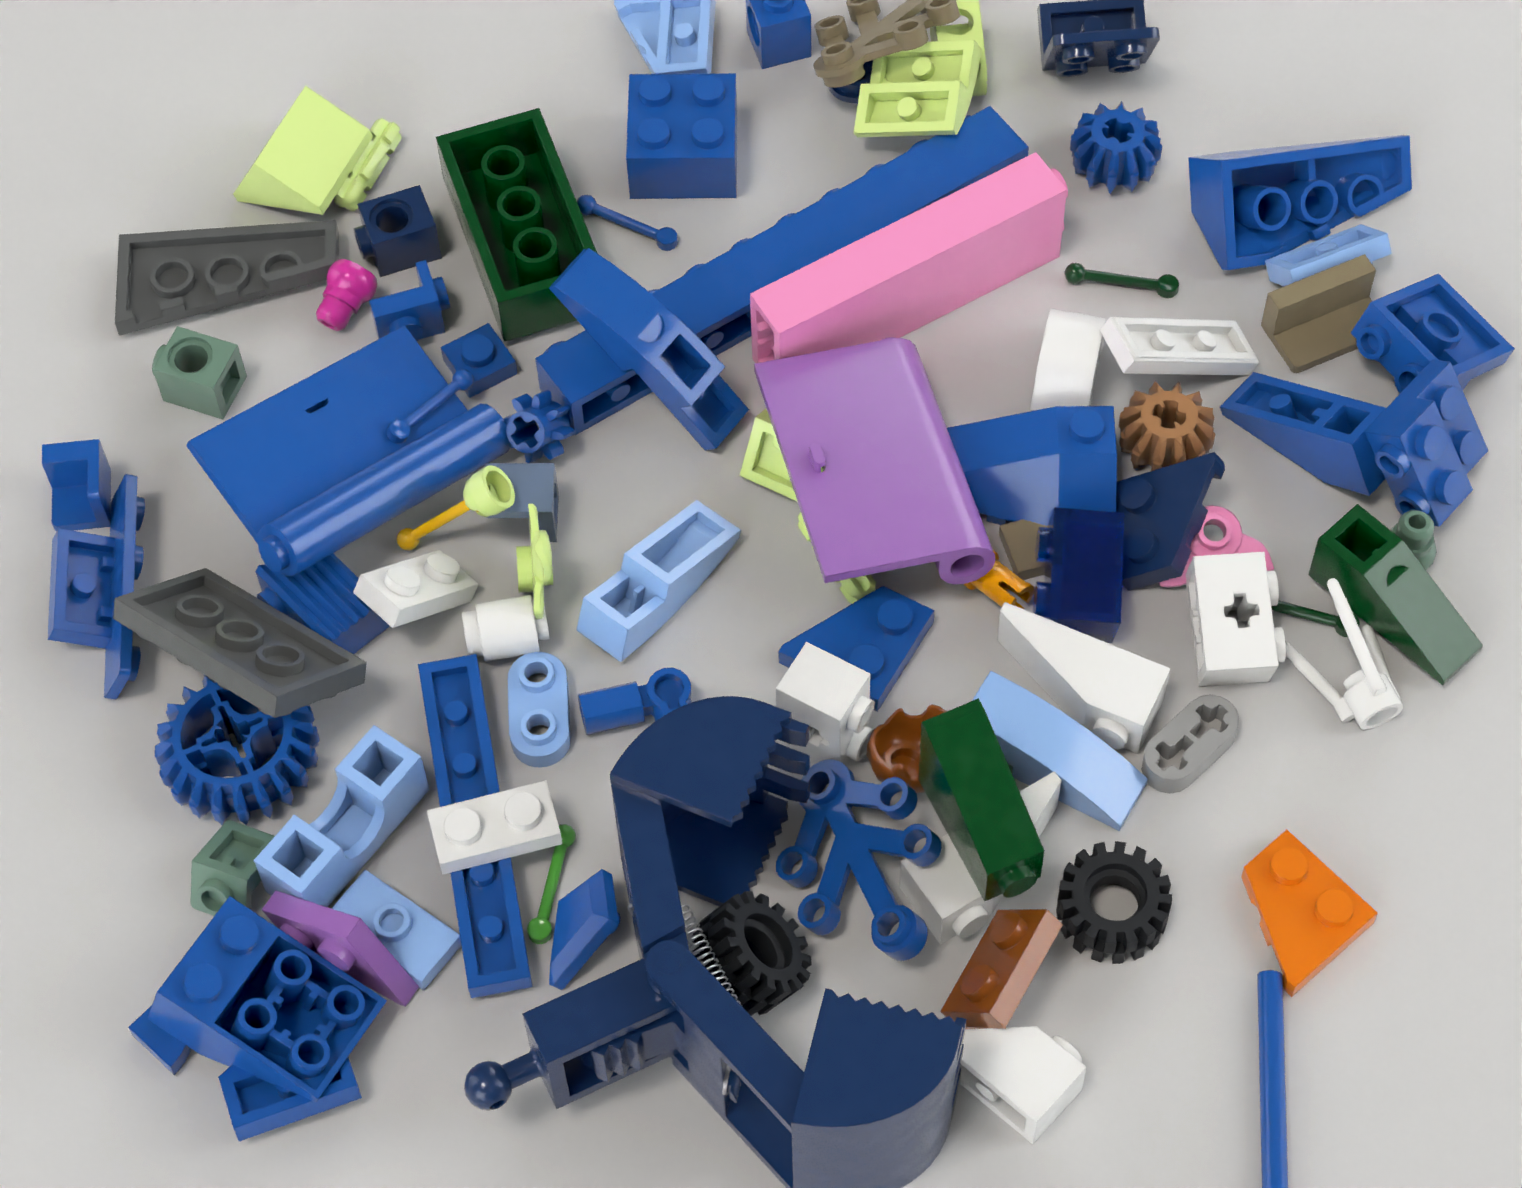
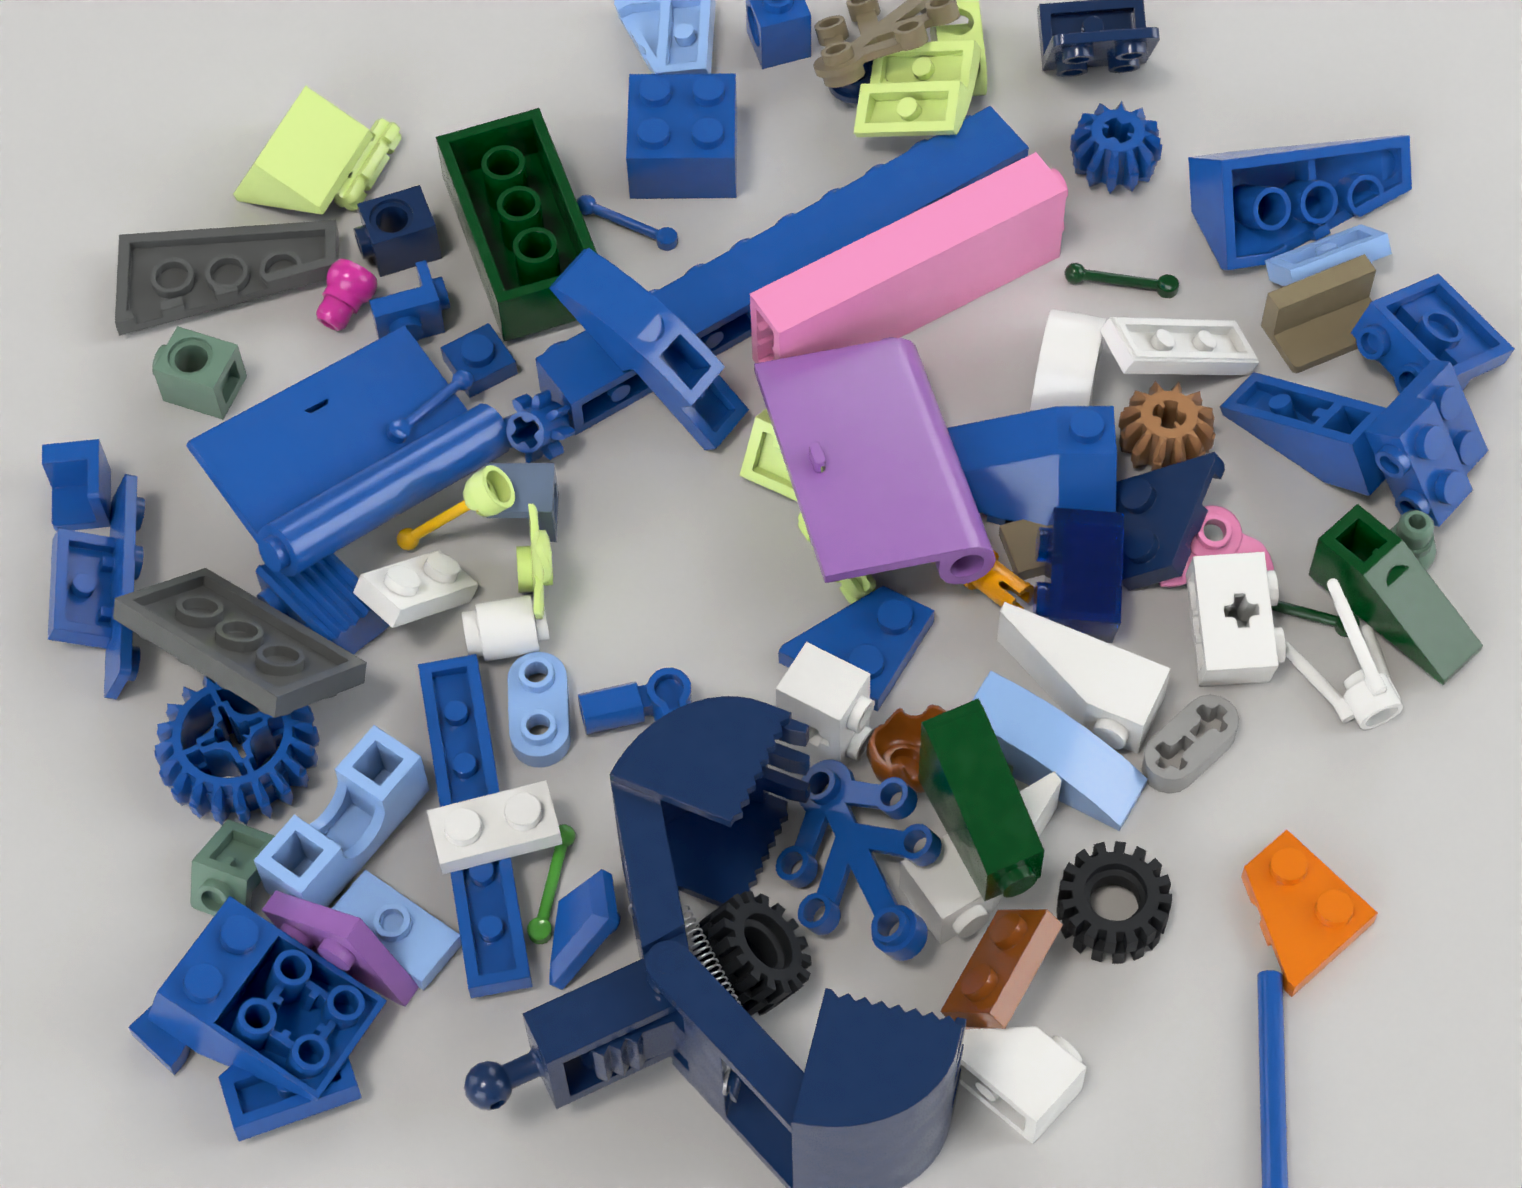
(656, 580): light blue slope -> none

